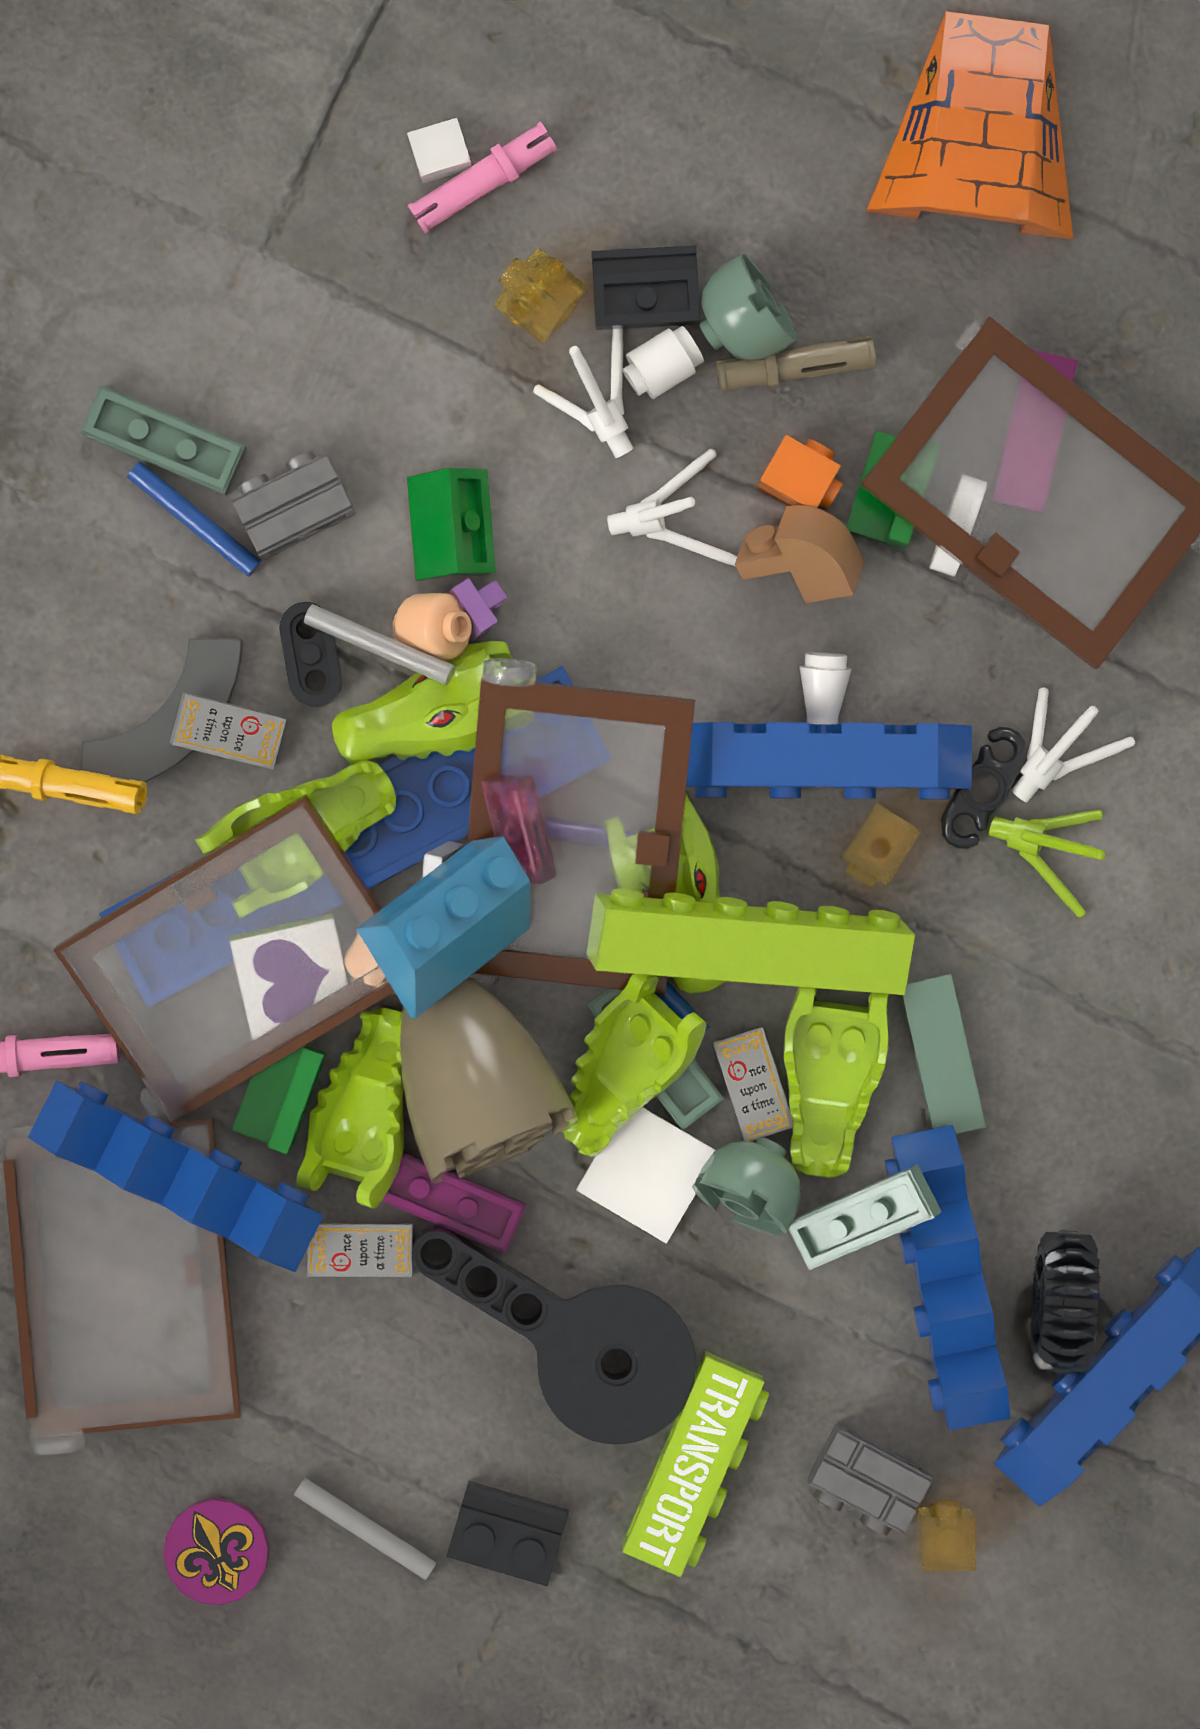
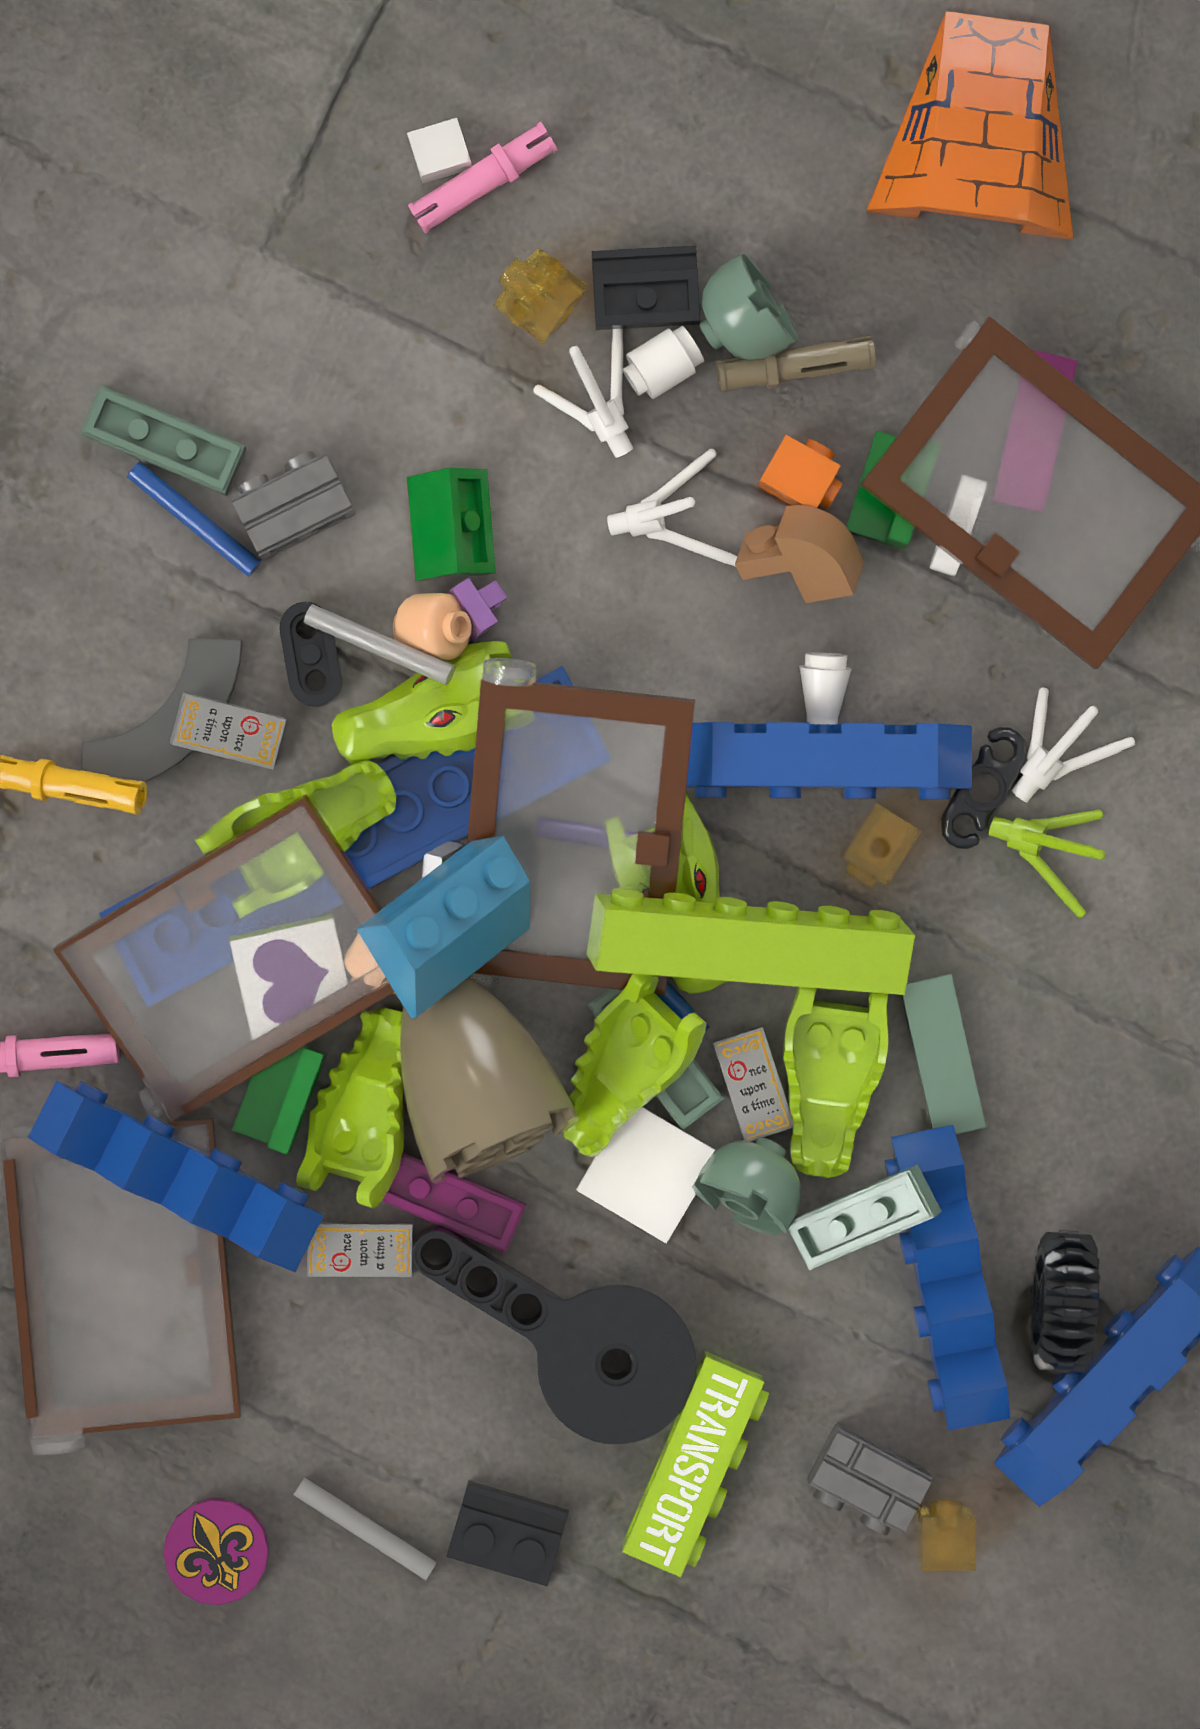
(518, 817): clear pink plate -> none

